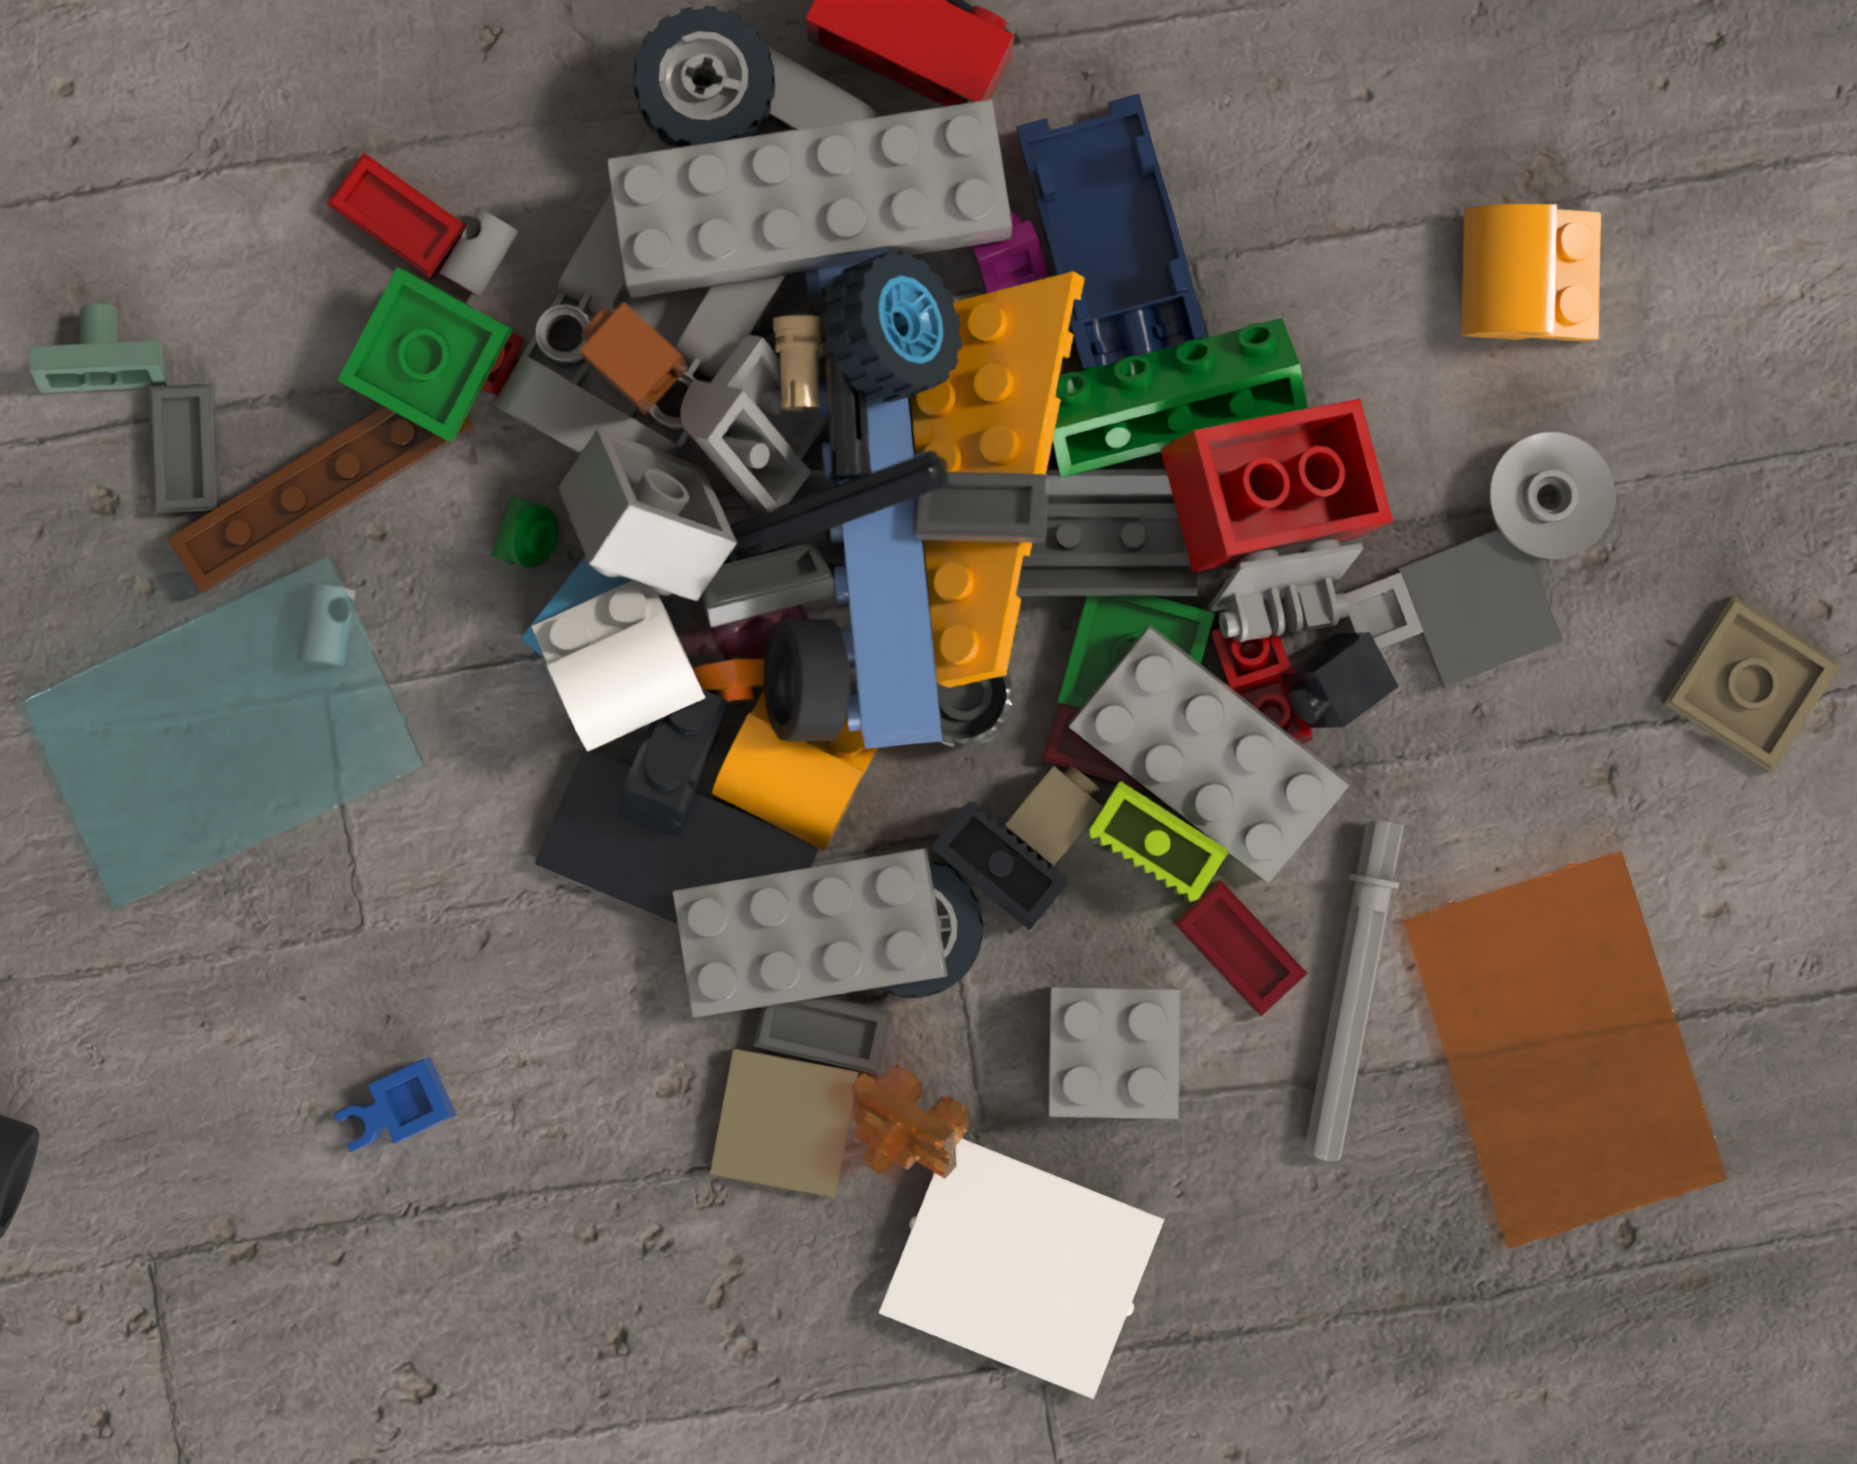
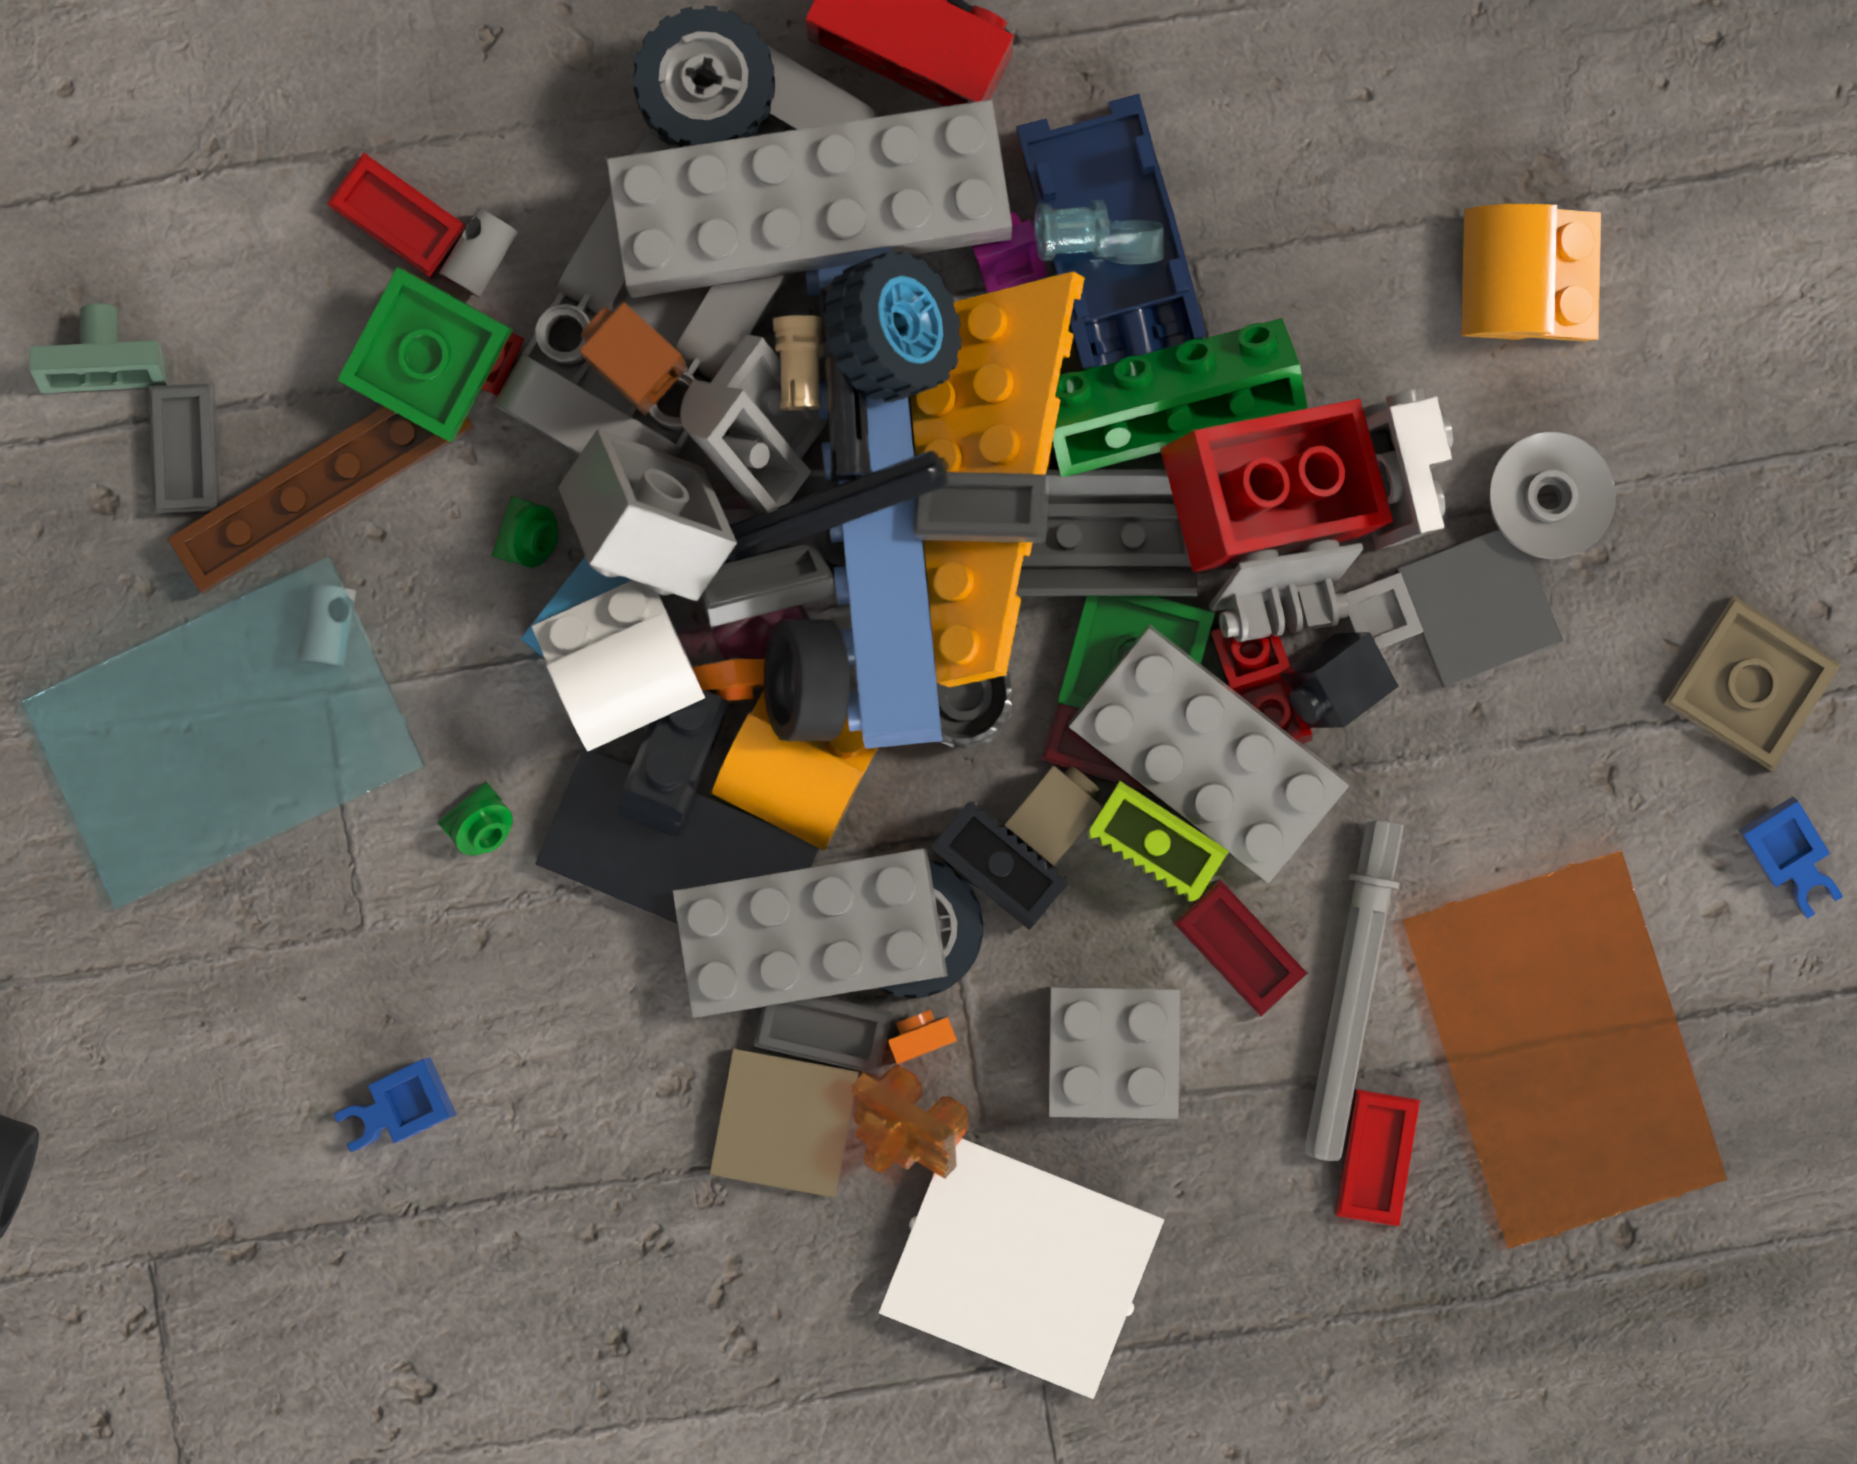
(478, 822): none -> green plate
(920, 1035): none -> orange plate
(1091, 231): none -> clear light blue connector
(1377, 1157): none -> red tile
(1408, 441): none -> light grey plate
(1788, 849): none -> blue plate

